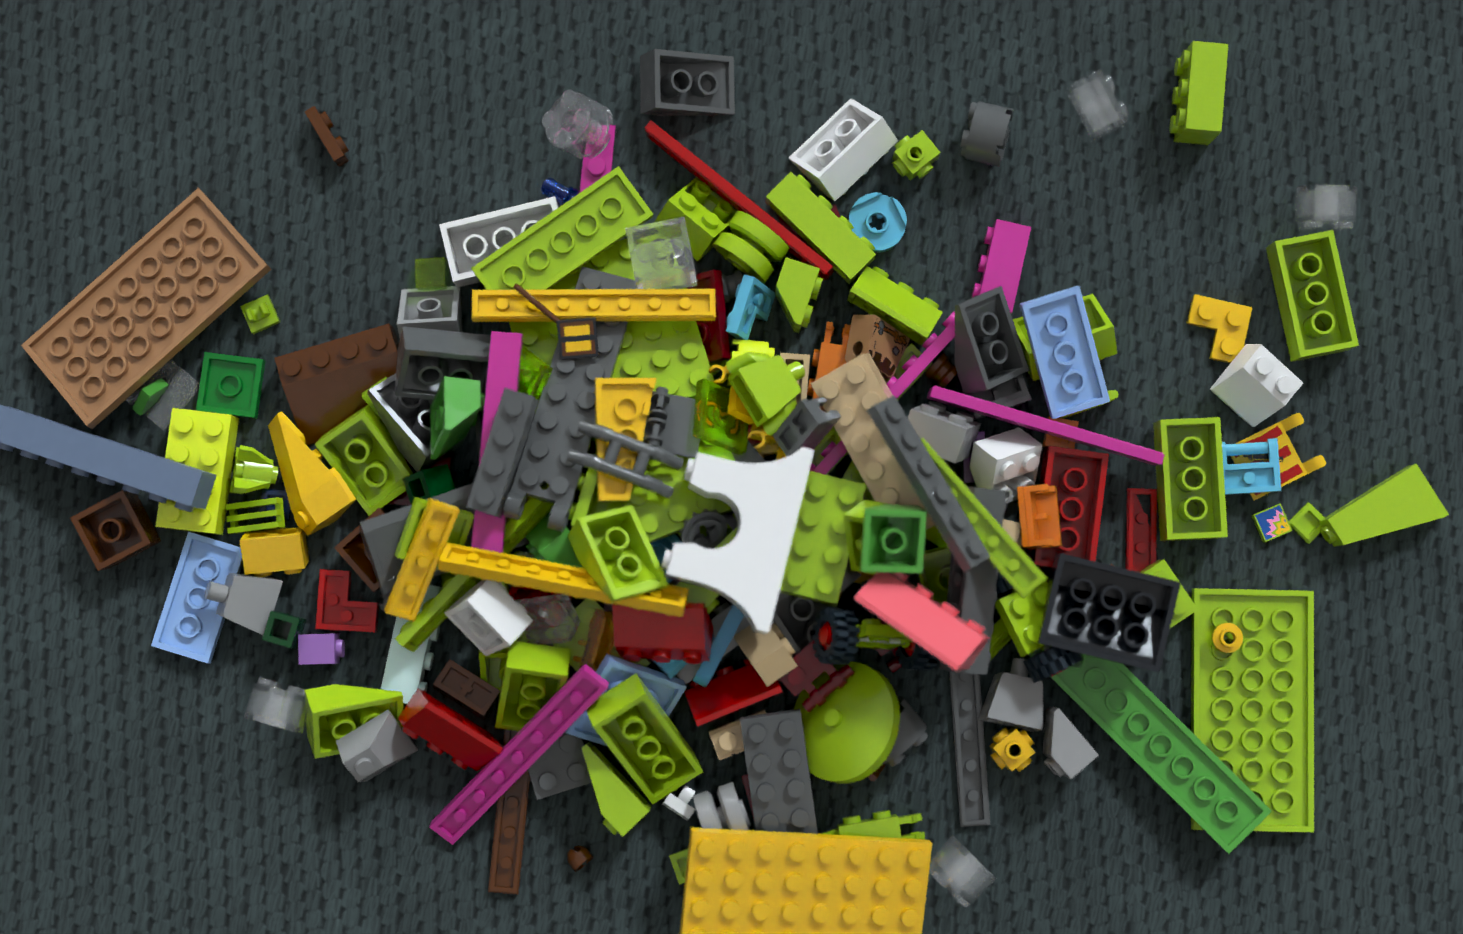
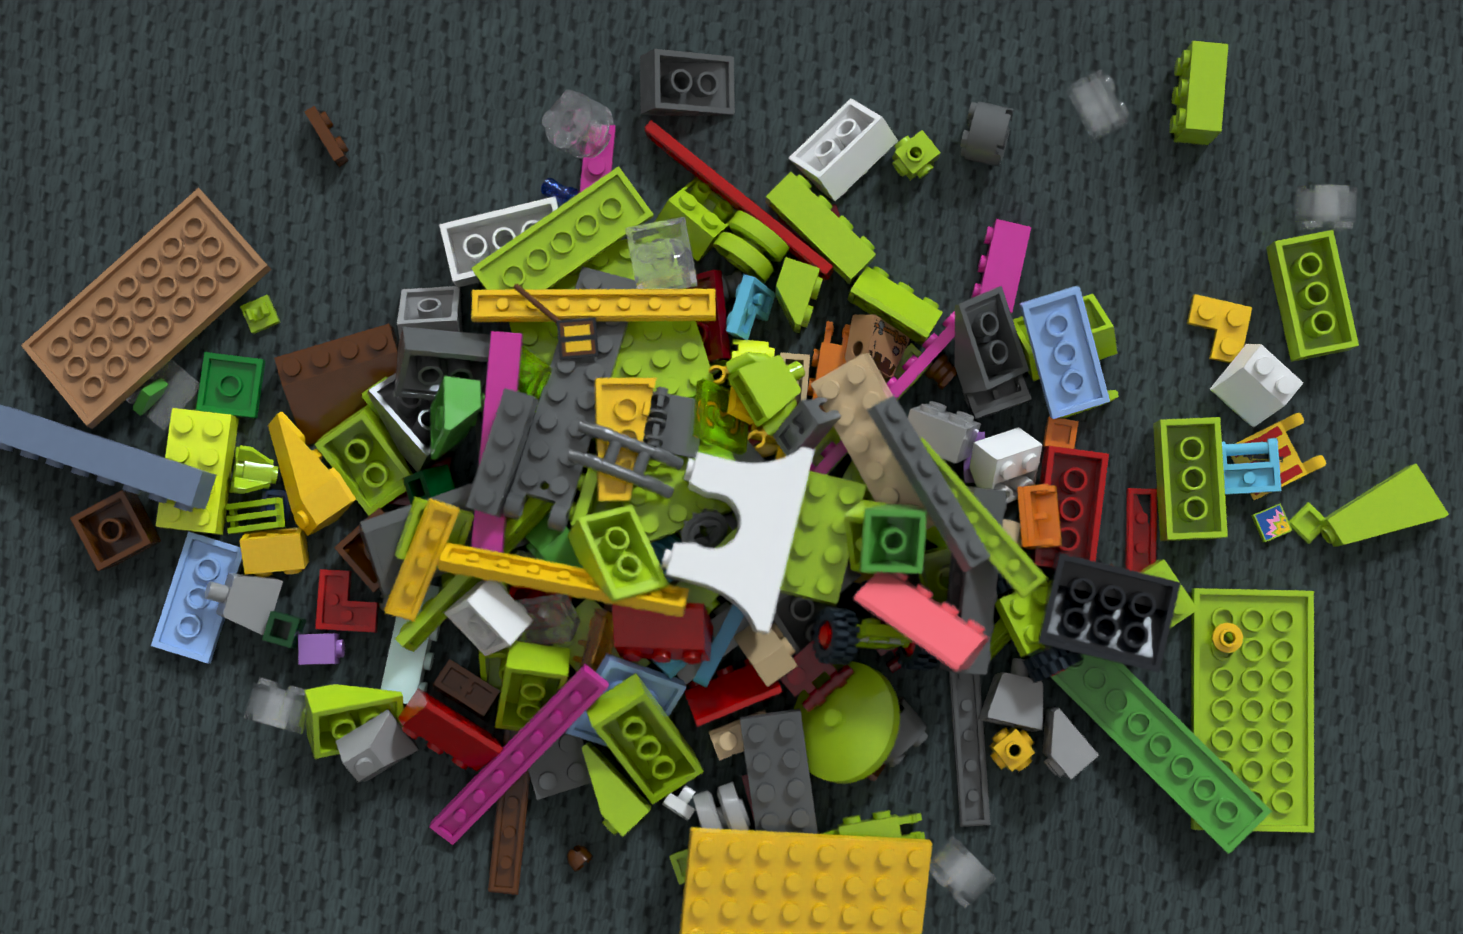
(430, 273): clear neon green plate -> none
(882, 207): medium azure plate -> none
(1045, 425): dark pink tile -> none

